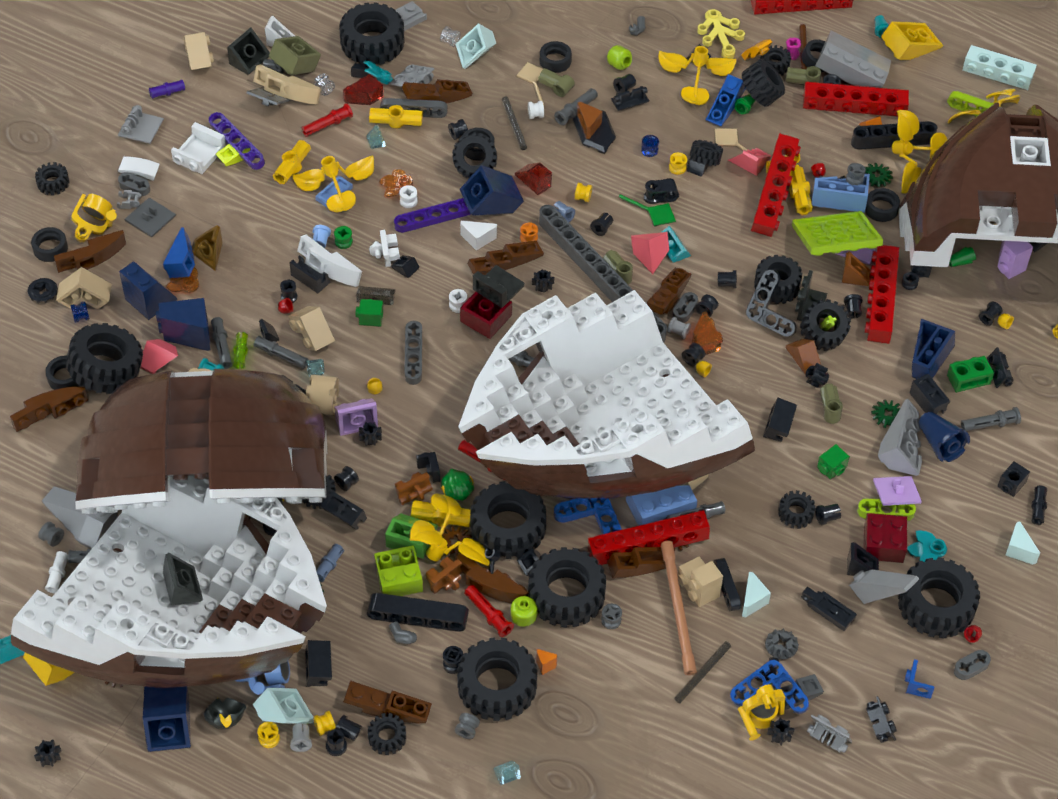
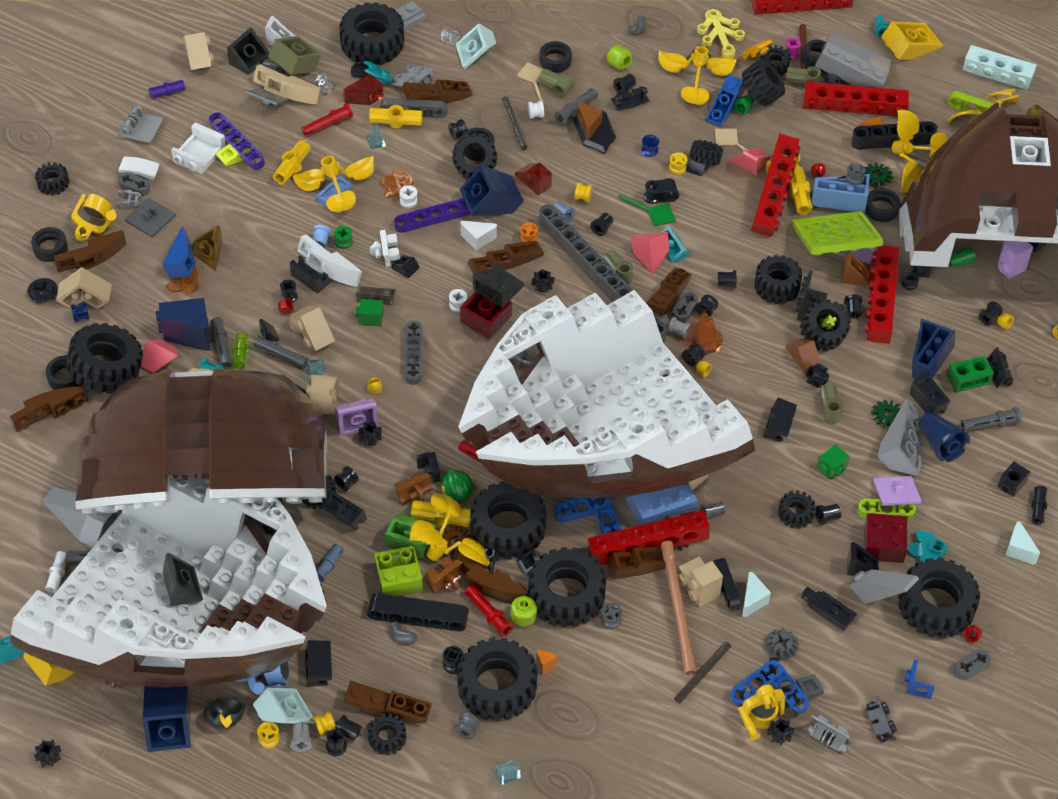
(51, 534): dark grey wheel -> none
(143, 290): dark blue slope -> none
(763, 311): black beam -> none

